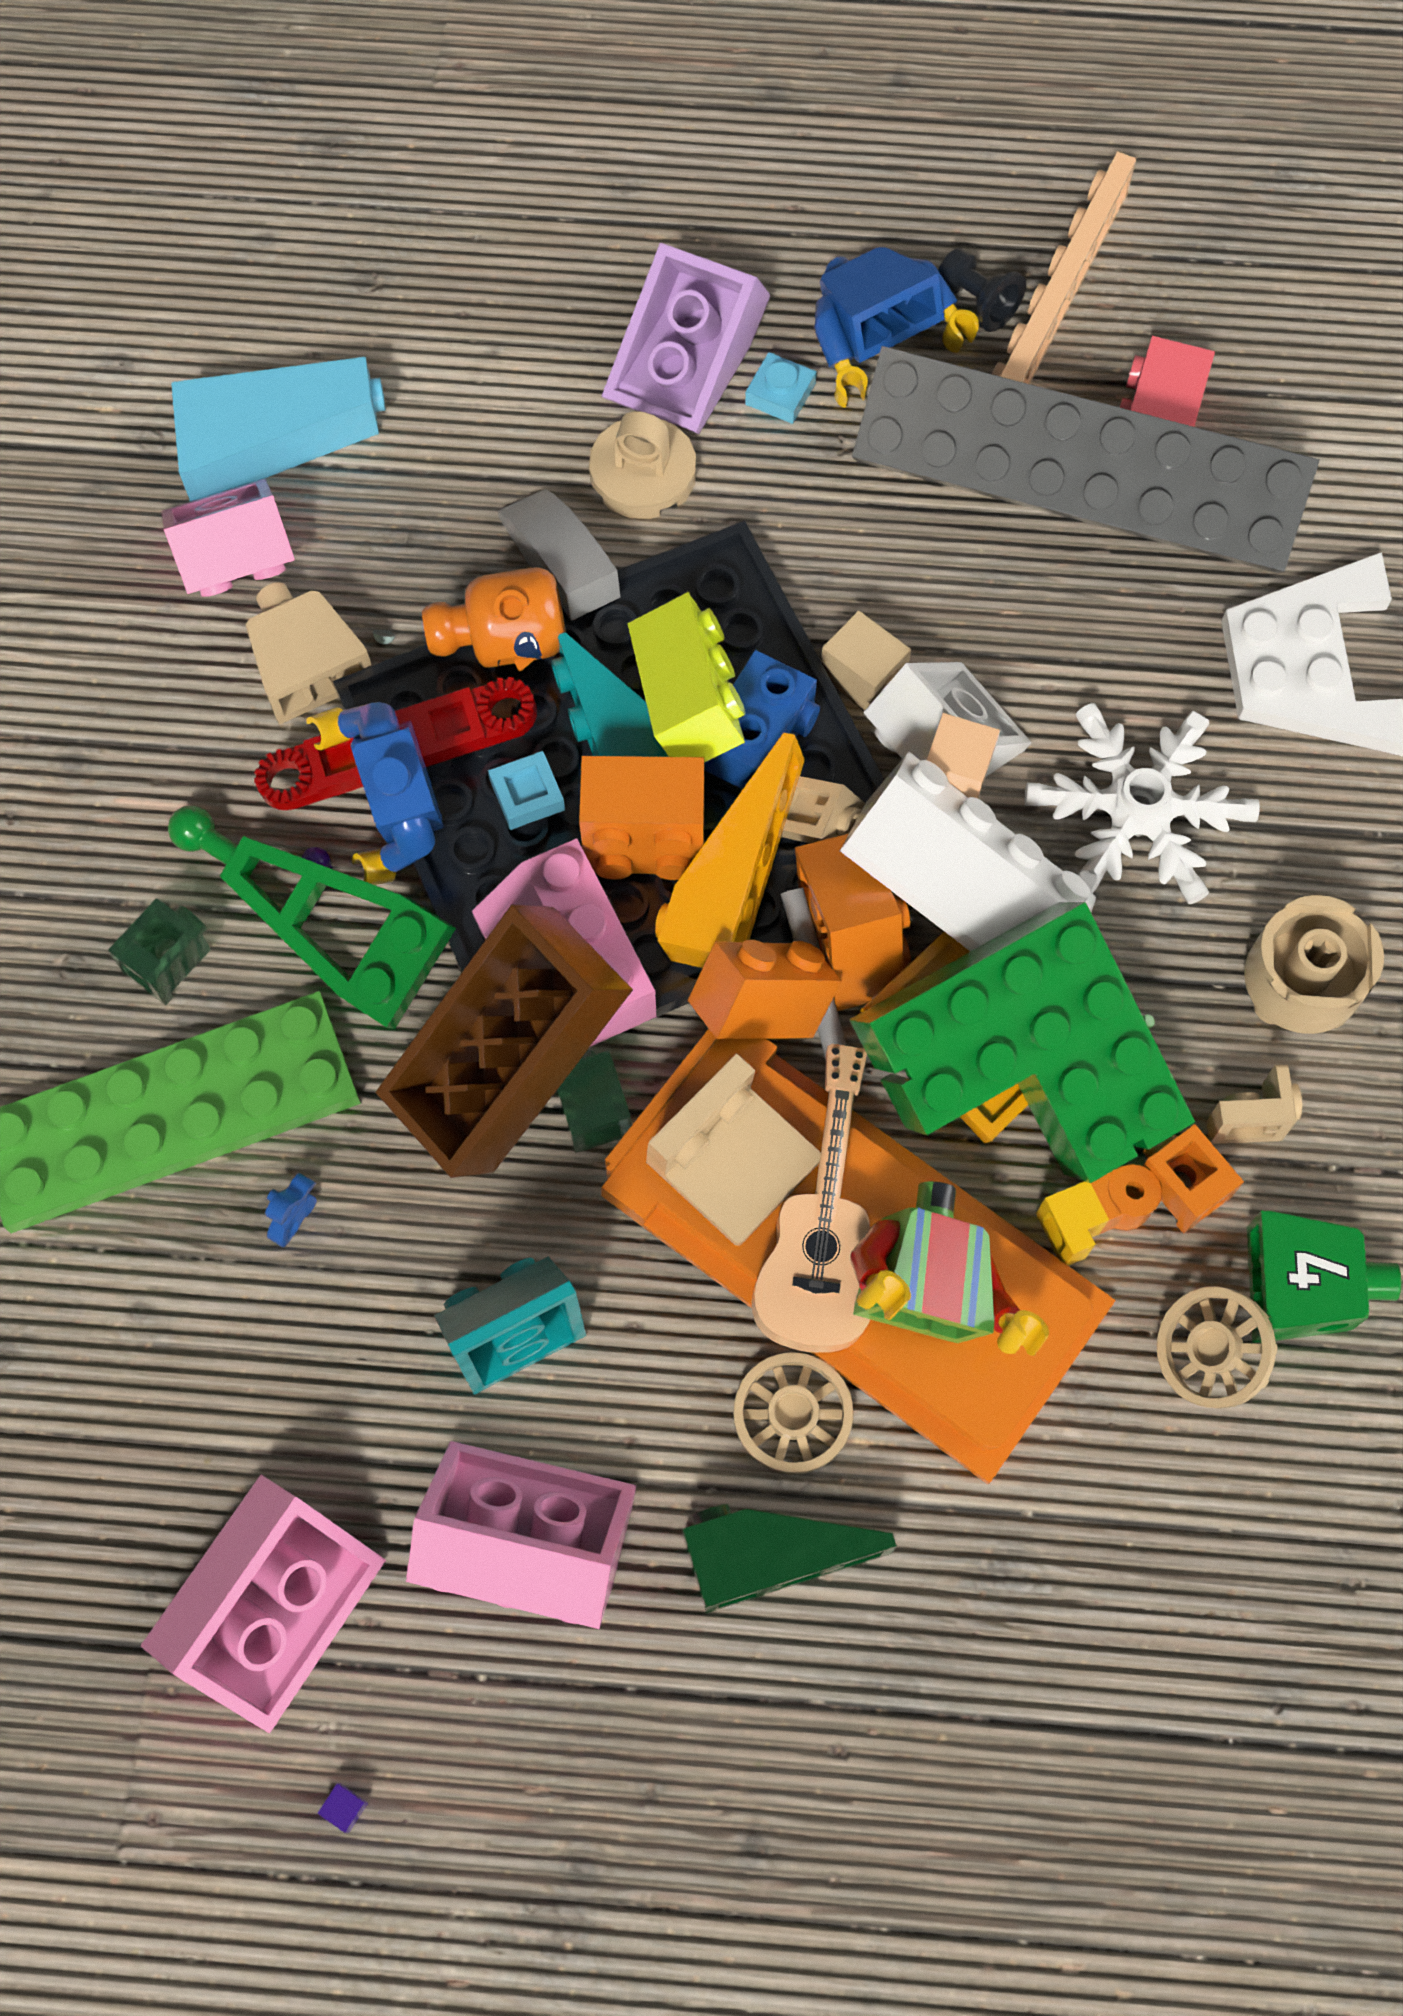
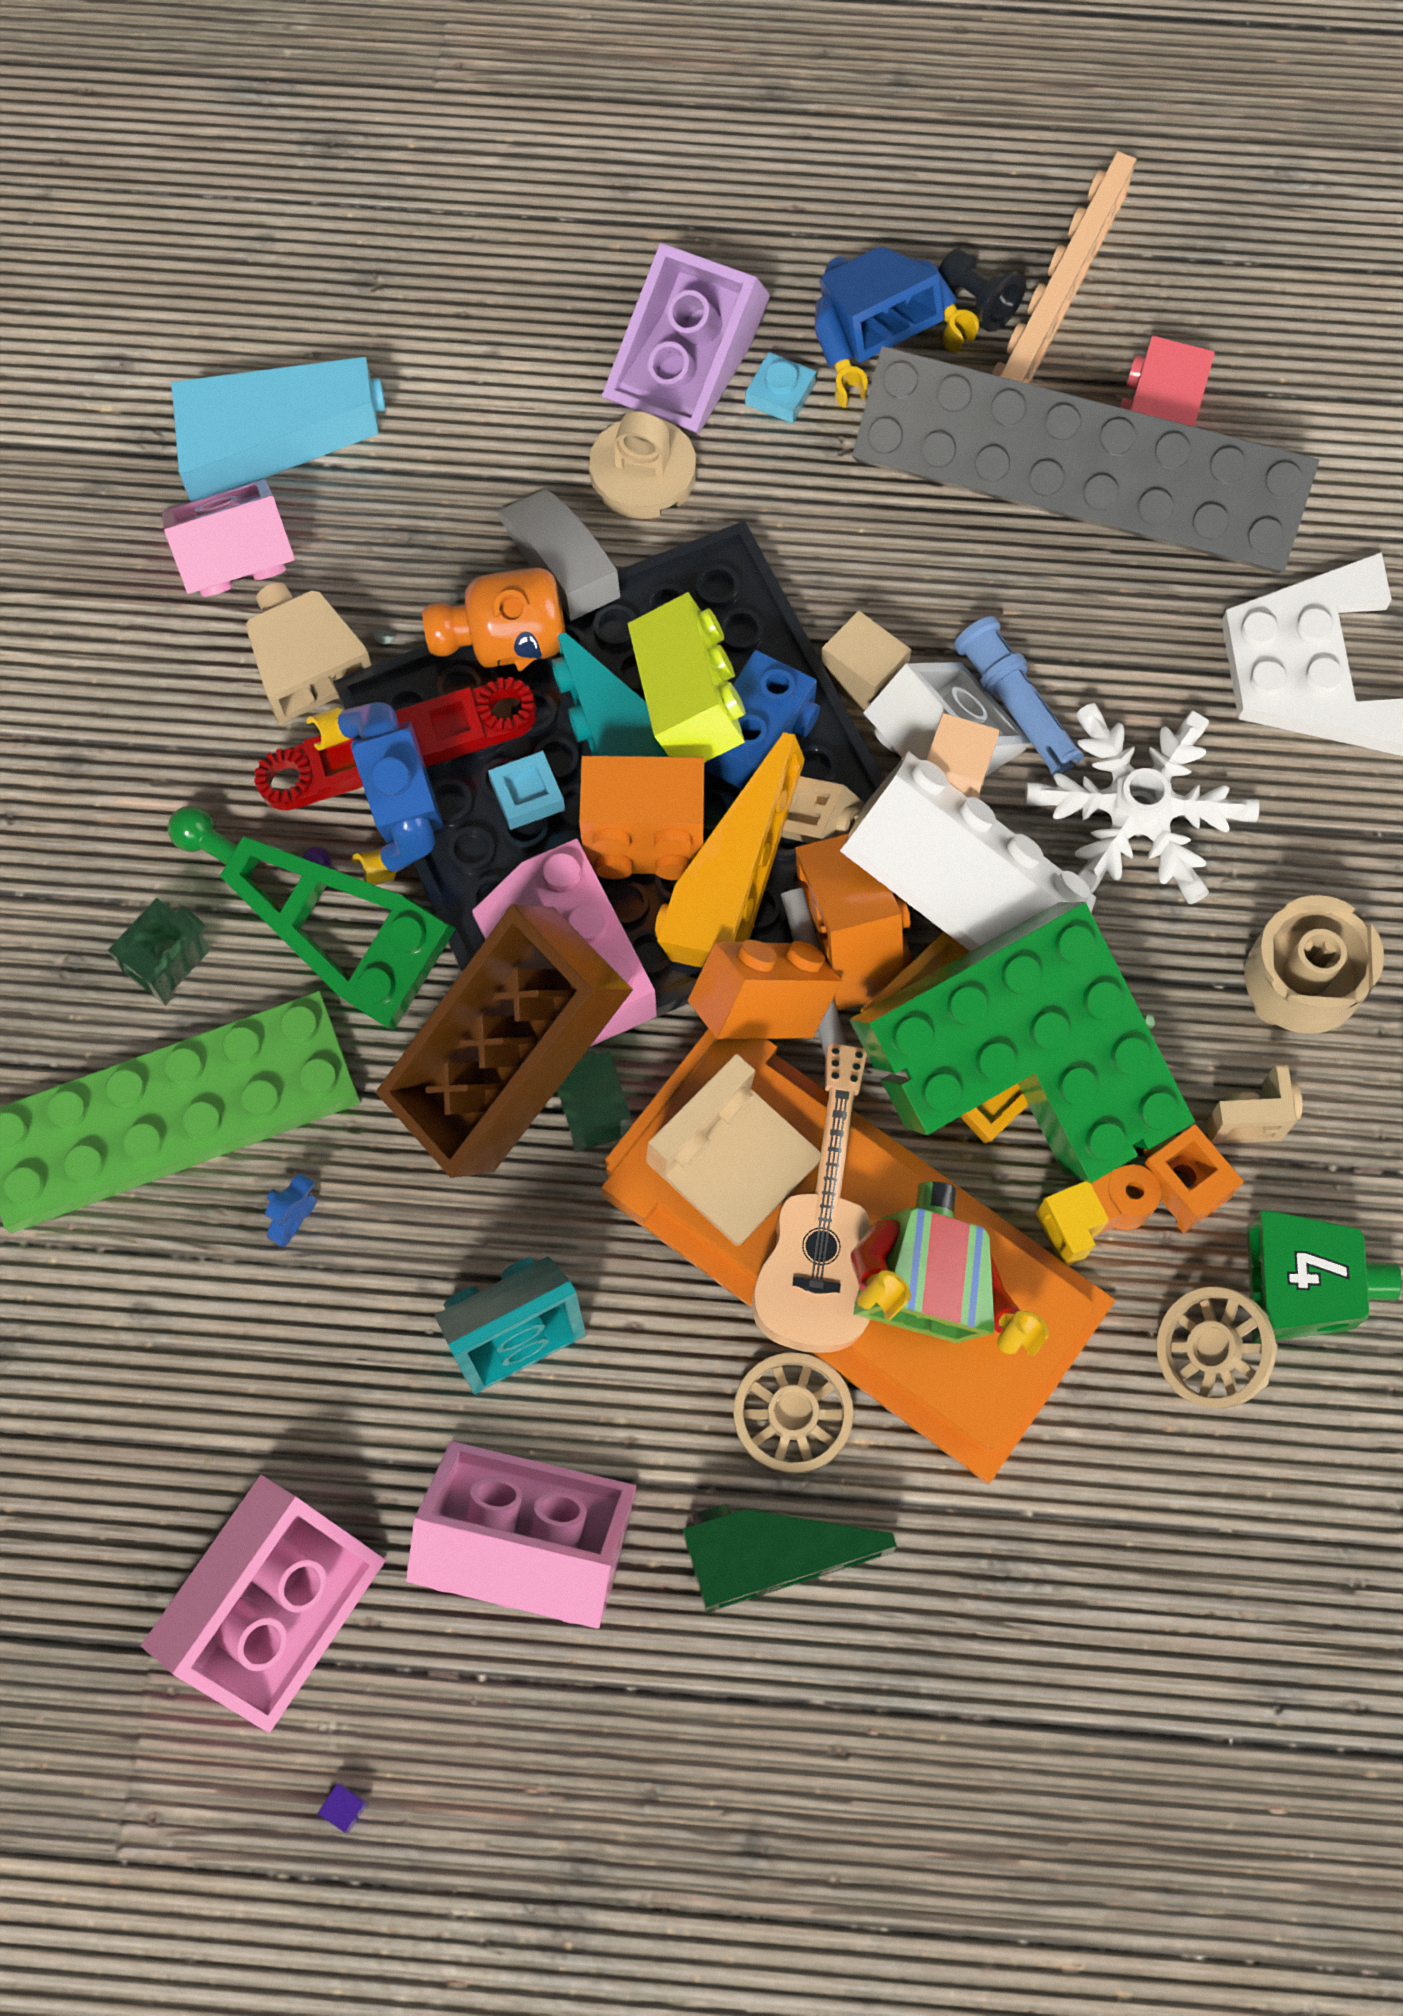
(1006, 676): none -> medium blue pin

